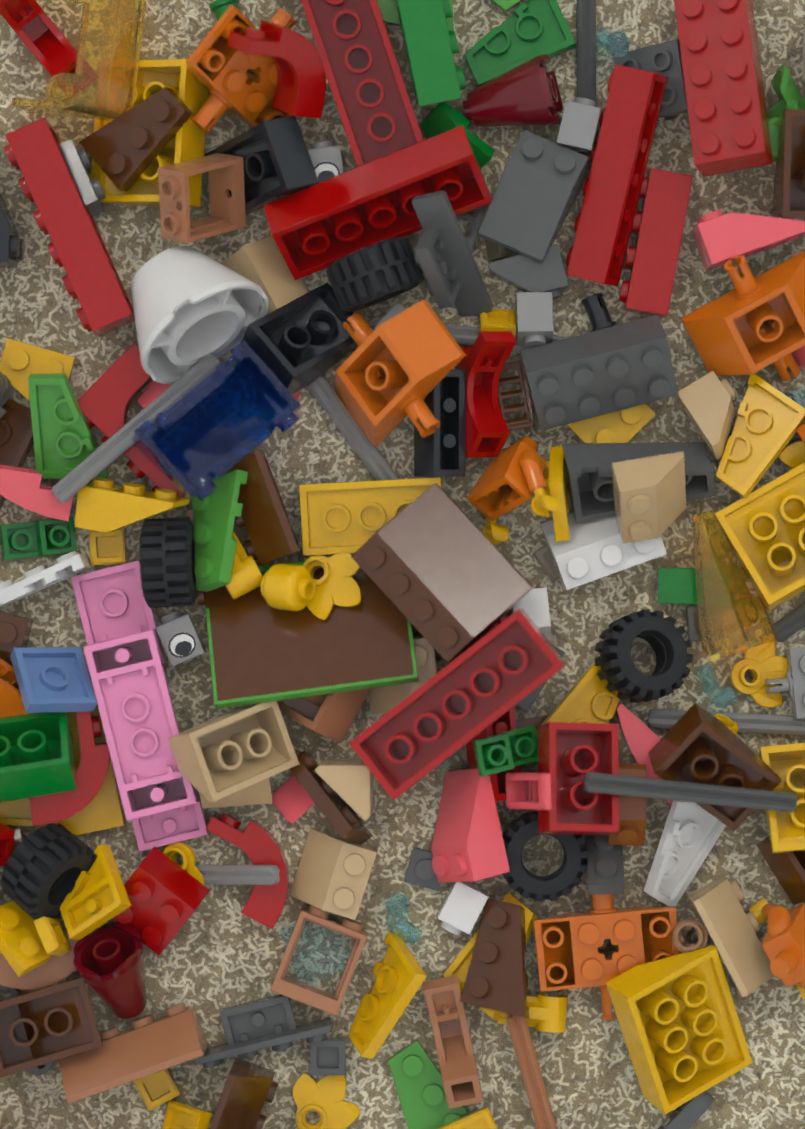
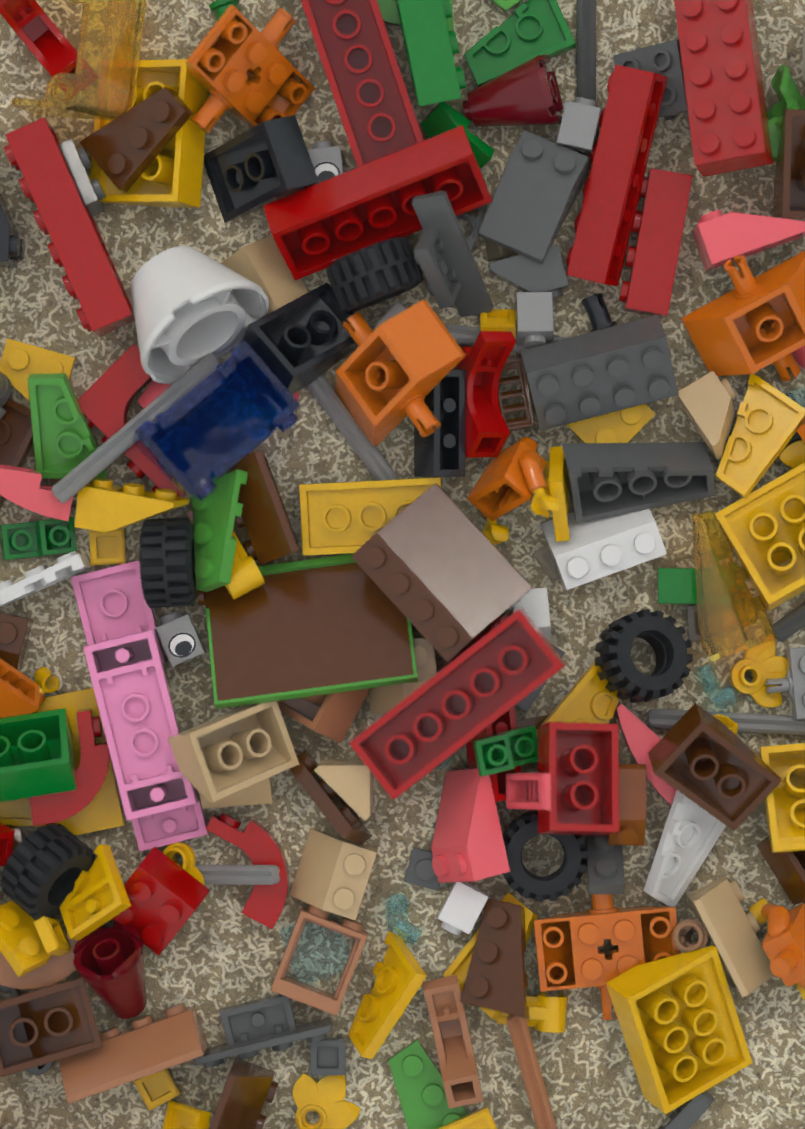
(53, 679): medium blue plate -> none
(226, 211): nougat window -> none
(288, 587): yellow head -> none
(292, 799): coral slope -> none
(298, 65): red arch -> none
(336, 584): yellow plate -> none
(615, 44): clear light blue arm -> none
(648, 495): tan slope -> none
(690, 792): dark grey axle -> none

